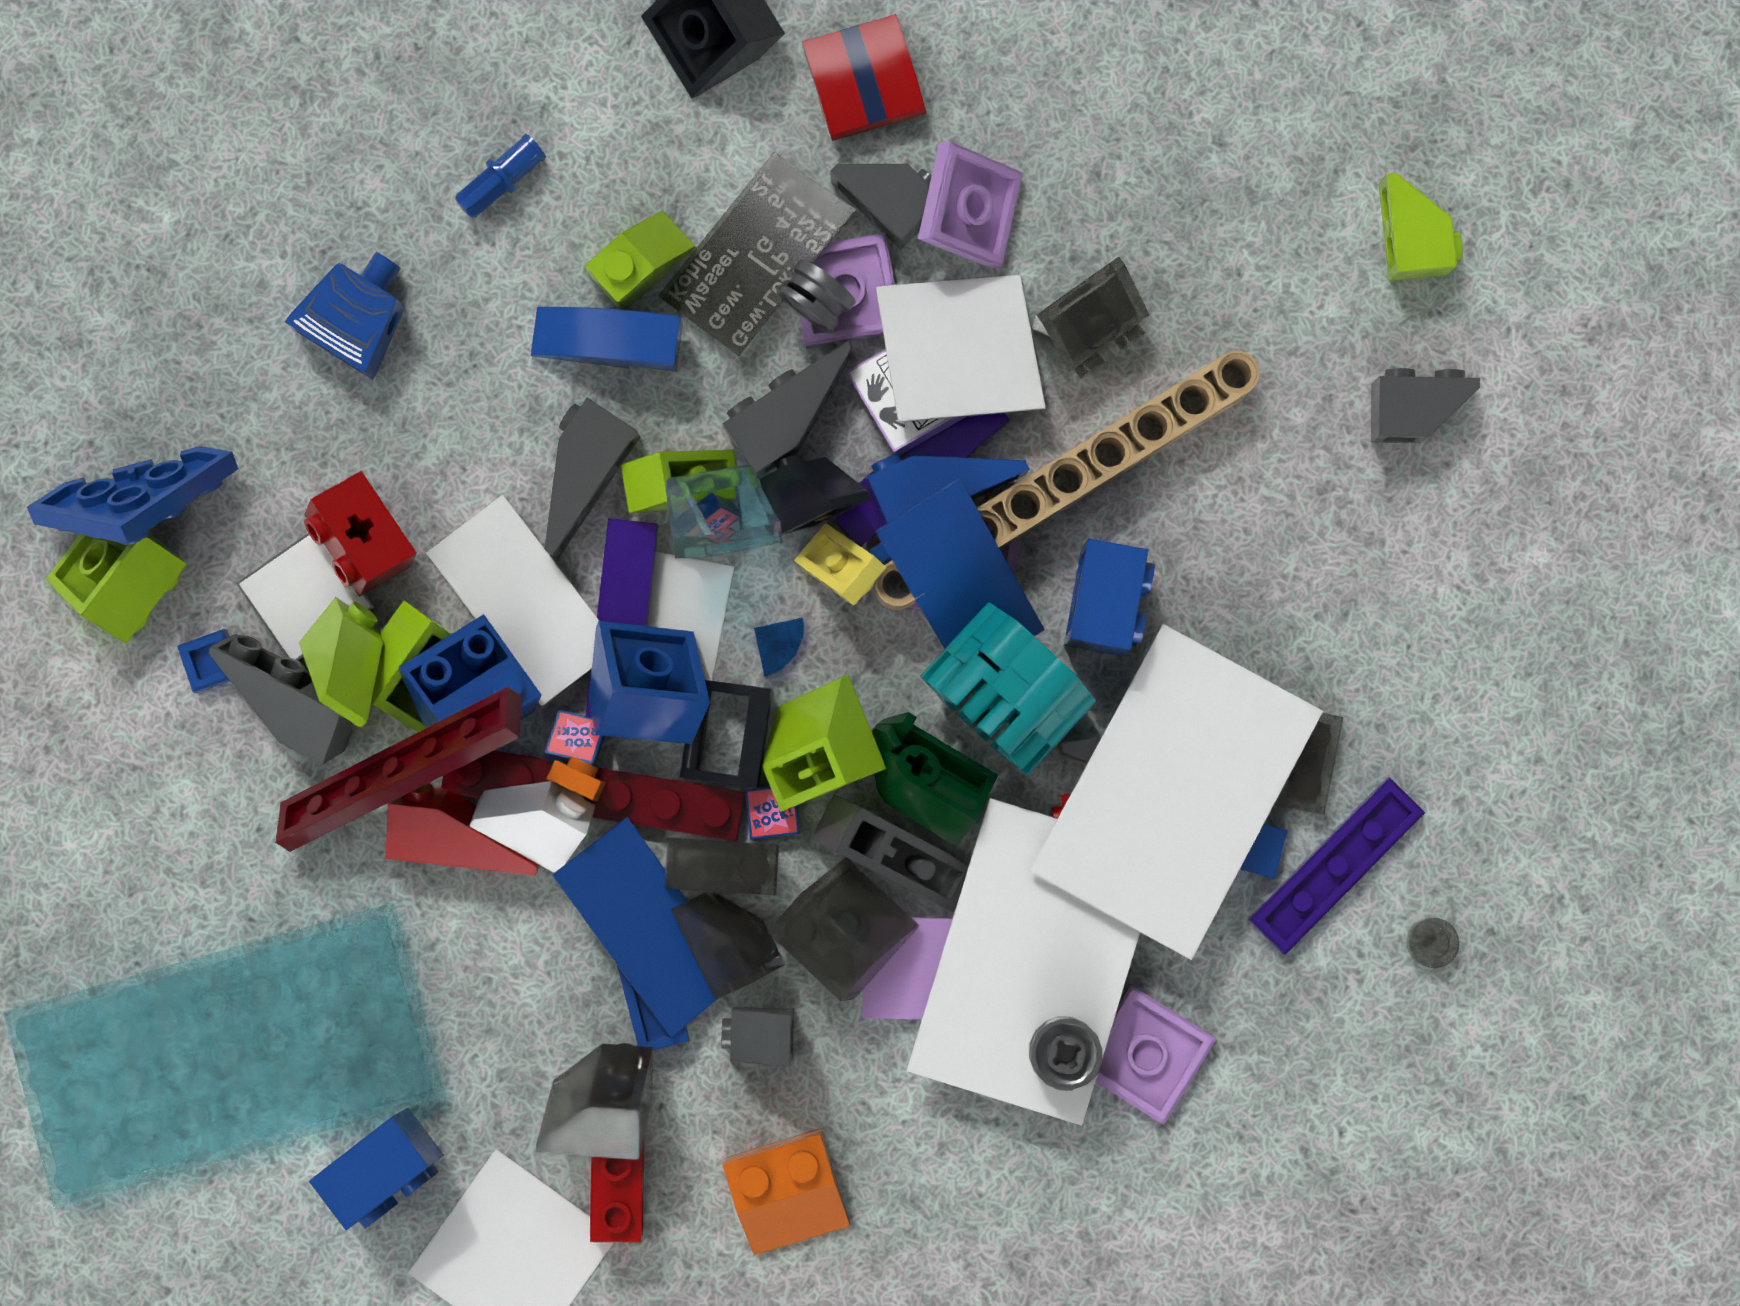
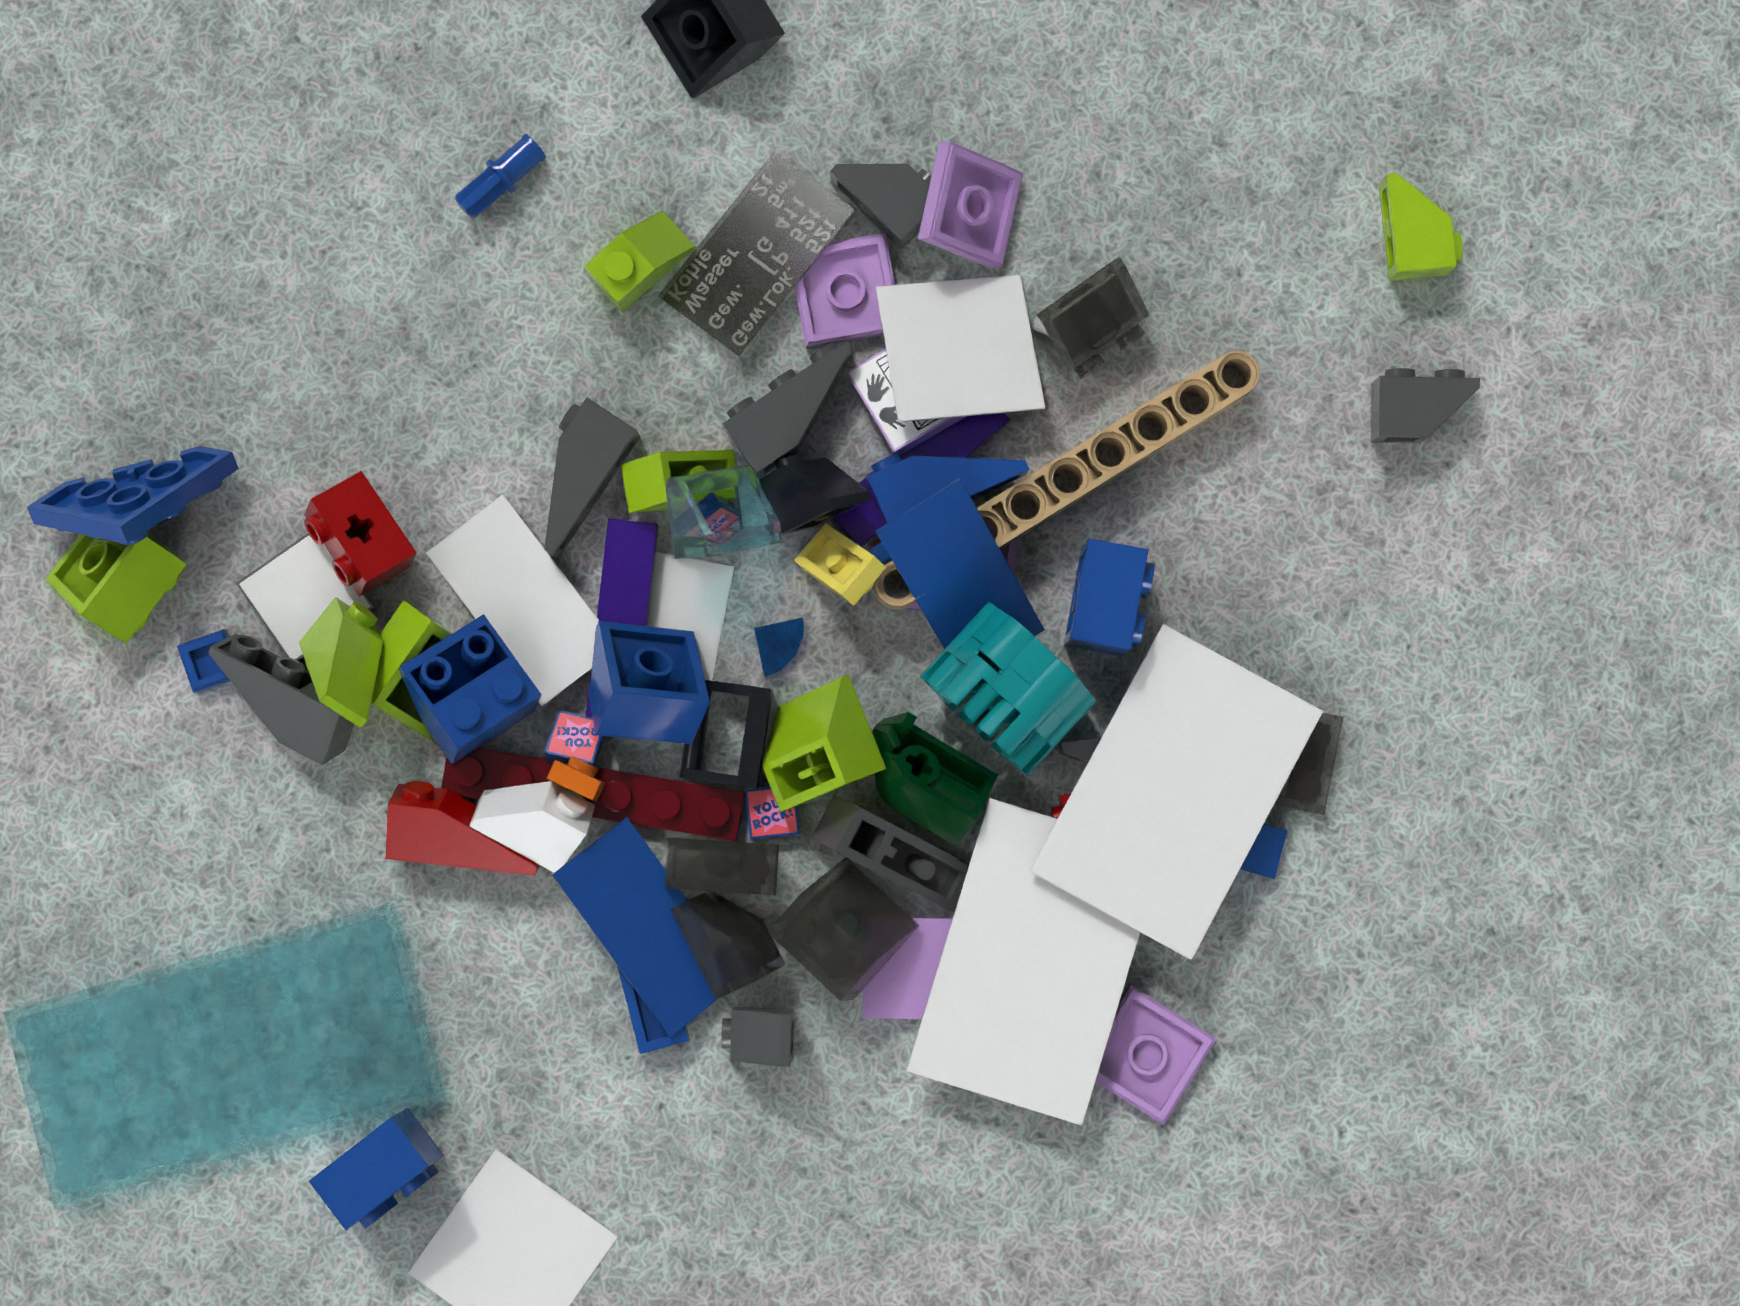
(352, 314): blue torso -> none
(400, 769): dark red plate -> none
(600, 1104): clear smoke slope -> none
(608, 337): blue slope -> none
(617, 1199): red brick -> none
(786, 1191): orange slope -> none
(816, 296): flat silver wheel -> none
(864, 77): red slope -> none
(1065, 1053): flat silver wheel -> none
(1336, 865): dark purple tile -> none
(1432, 942): clear smoke tile -> none

